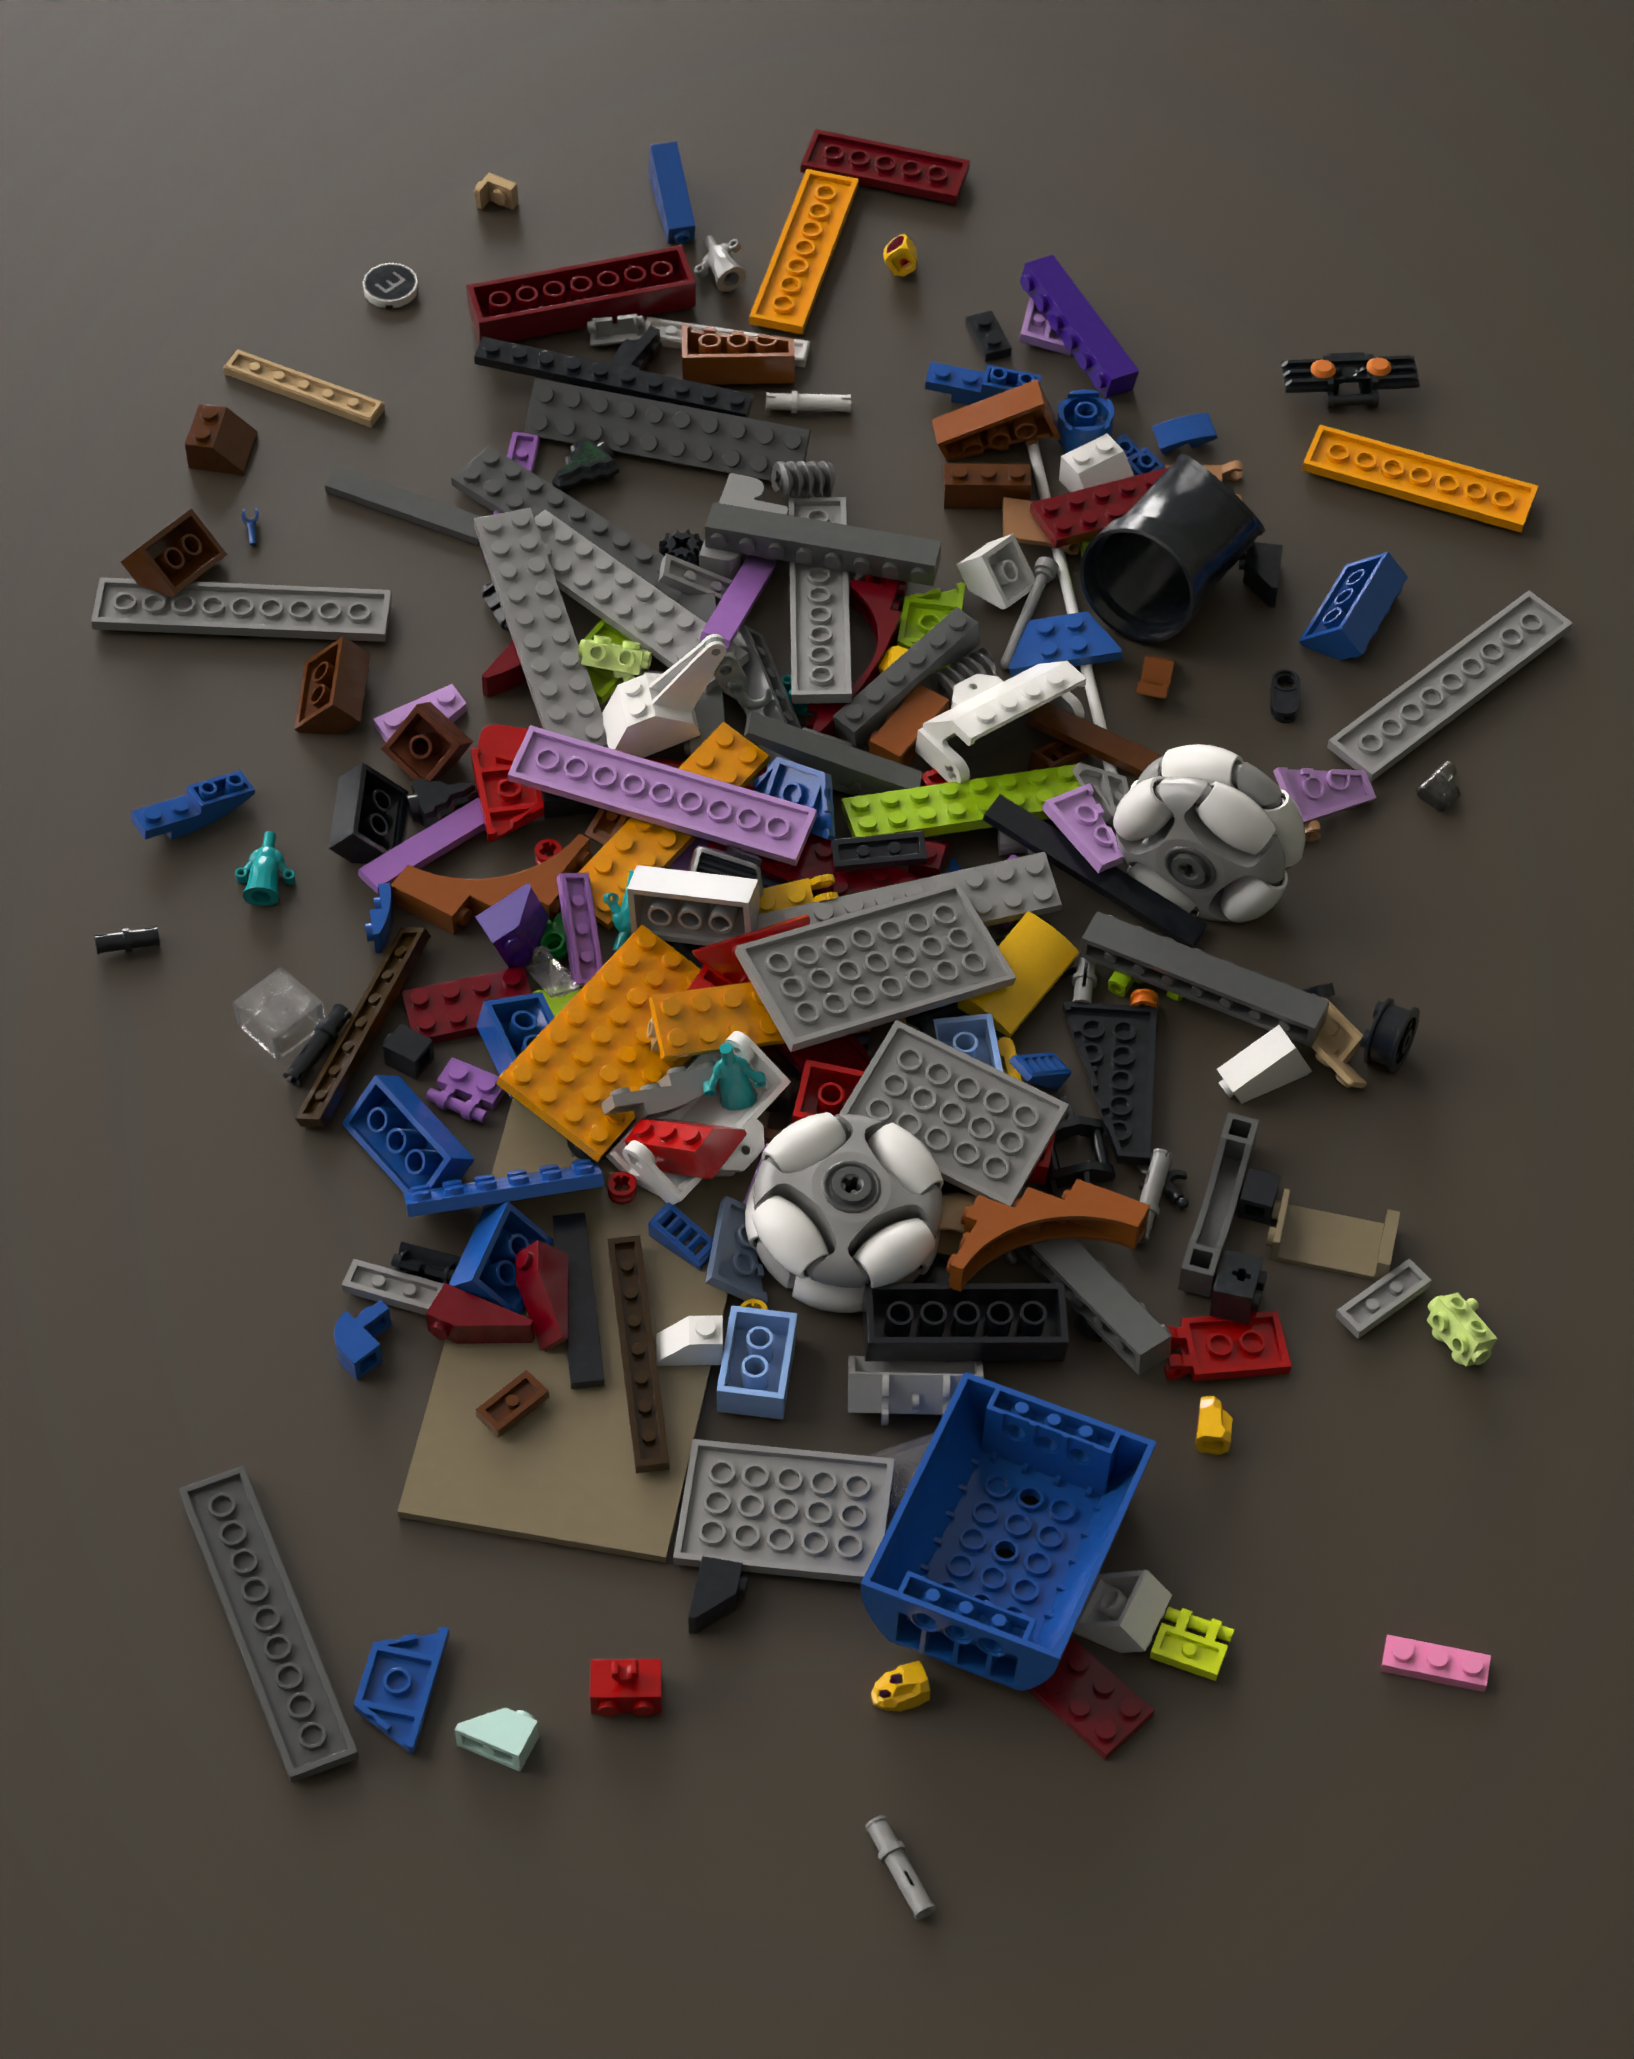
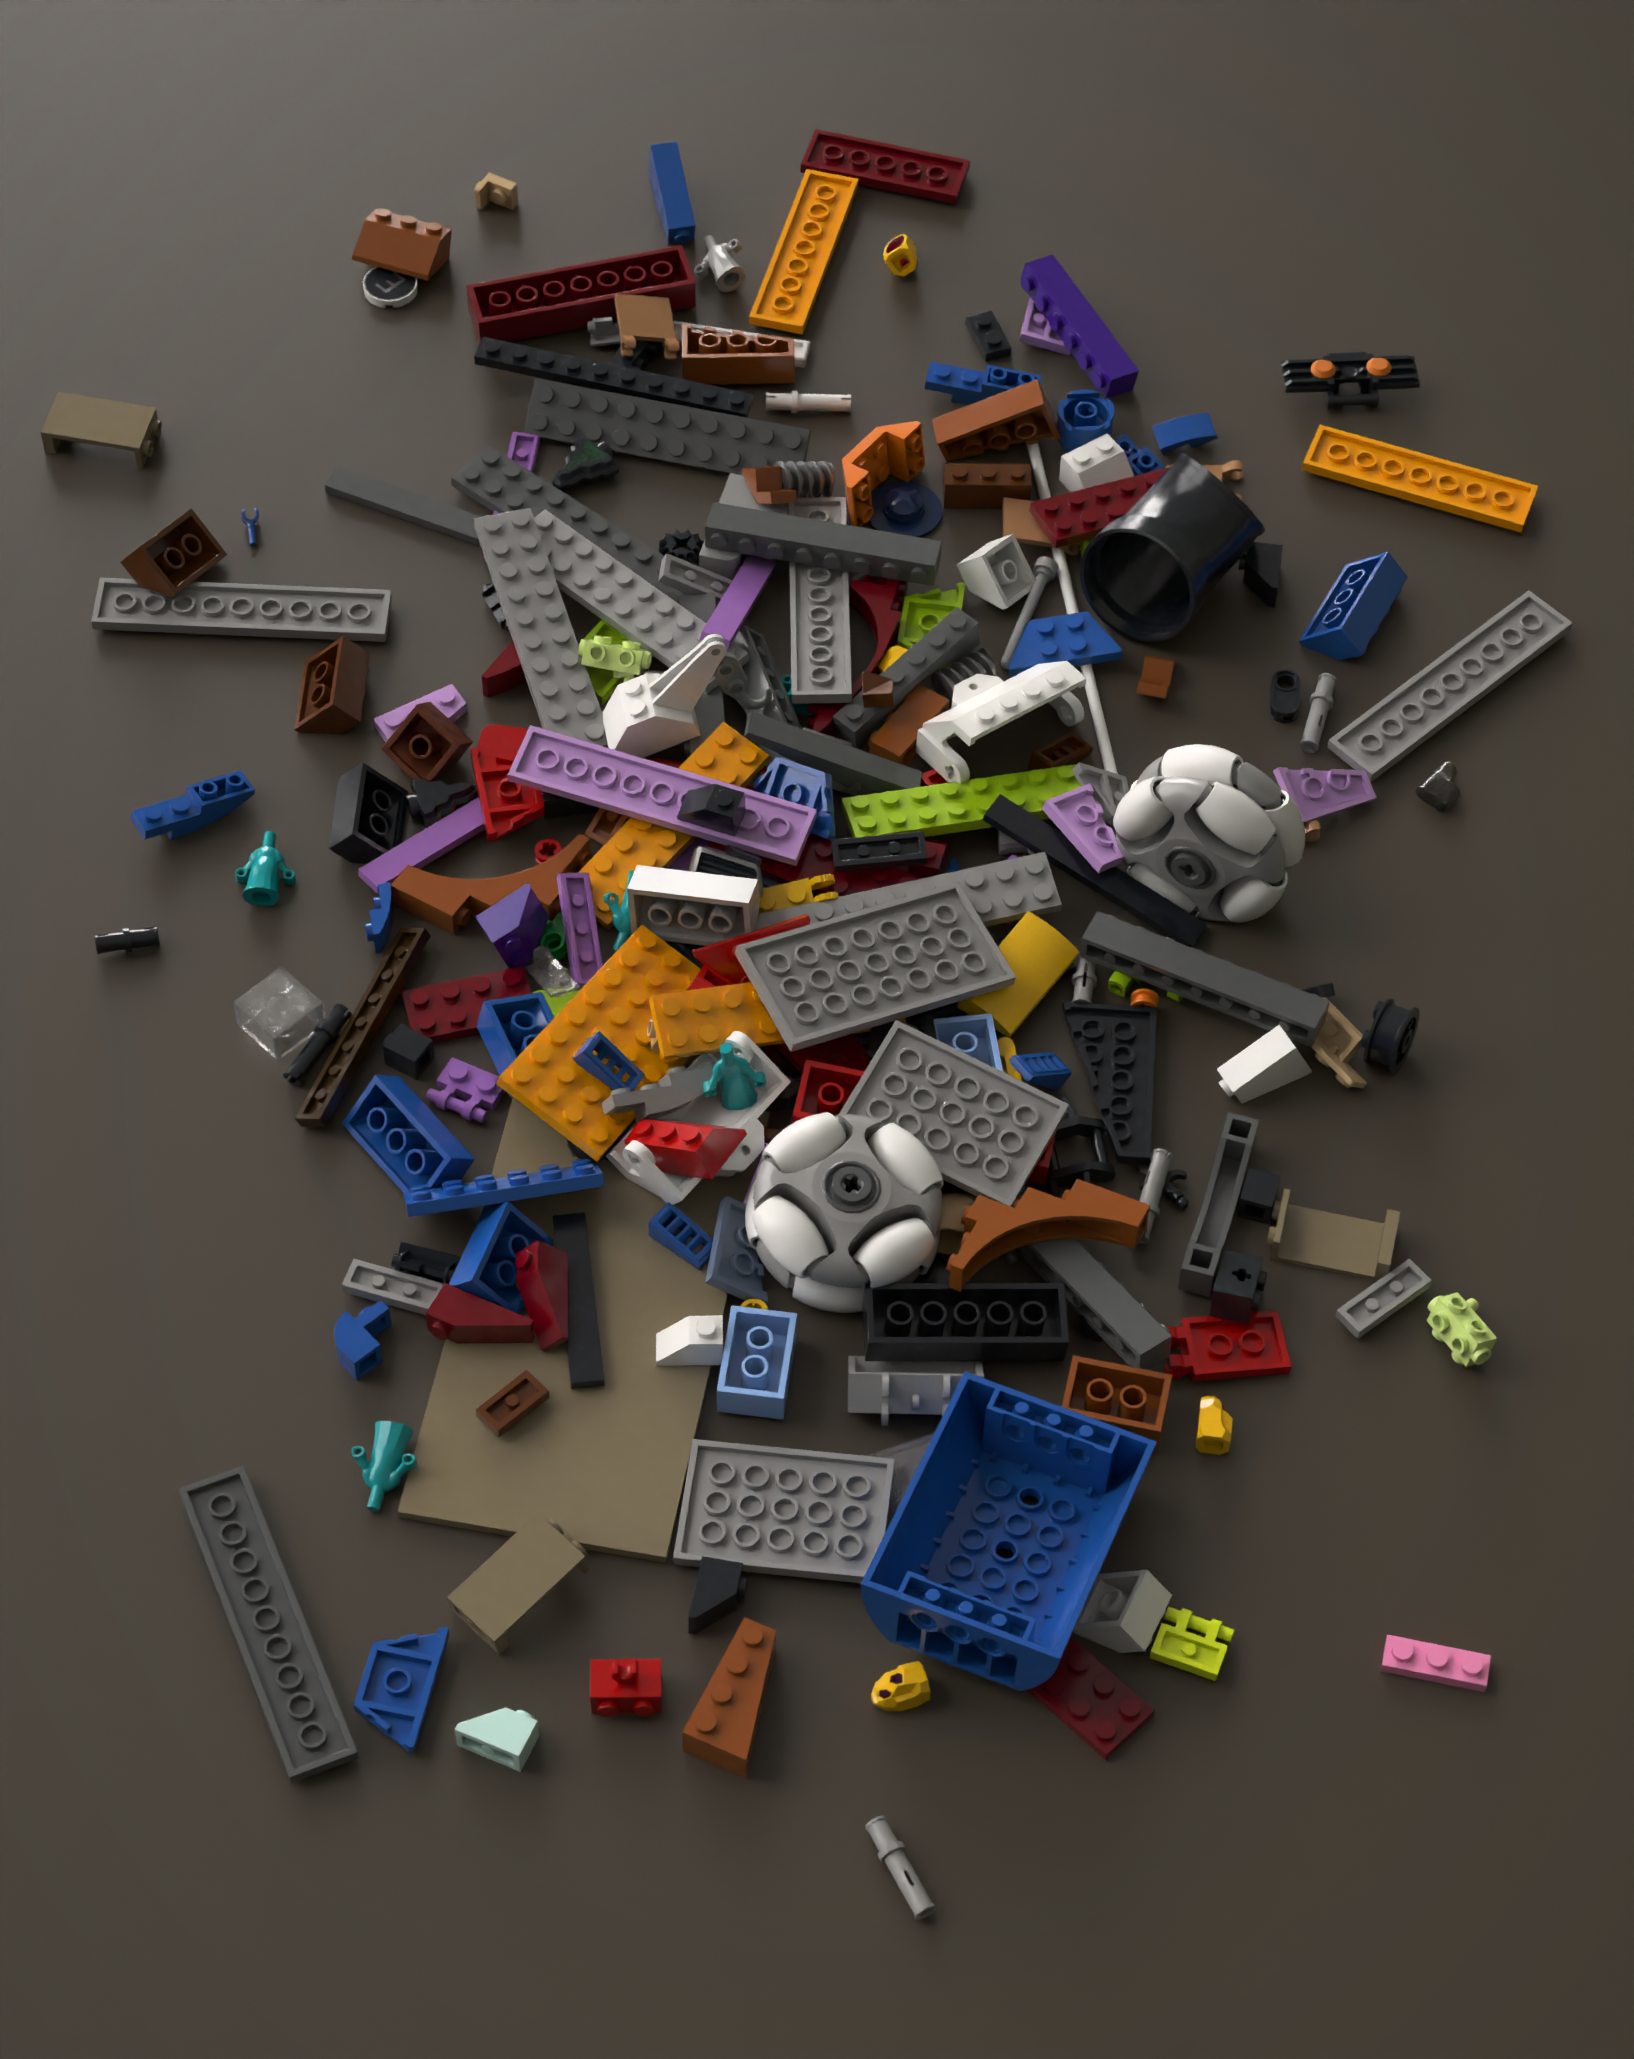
(101, 424): none -> dark tan panel
(219, 441): reddish brown slope -> none
(304, 388): tan tile -> none
(387, 1460): none -> teal piece
(403, 244): none -> dark orange slope
(516, 1580): none -> dark tan panel
(605, 1049): none -> blue slope
(622, 1178): red bush -> none
(638, 1355): dark brown plate -> none
(645, 320): none -> medium nougat flag
(714, 808): none -> black slope
(730, 1709): none -> dark orange wedge
(767, 485): none -> dark orange slope
(877, 690): none -> reddish brown slope
(884, 451): none -> orange slope
(905, 509): none -> dark blue hat
(1092, 738): reddish brown tile -> none
(1119, 1395): none -> dark orange brick
(1320, 704): none -> light grey pin

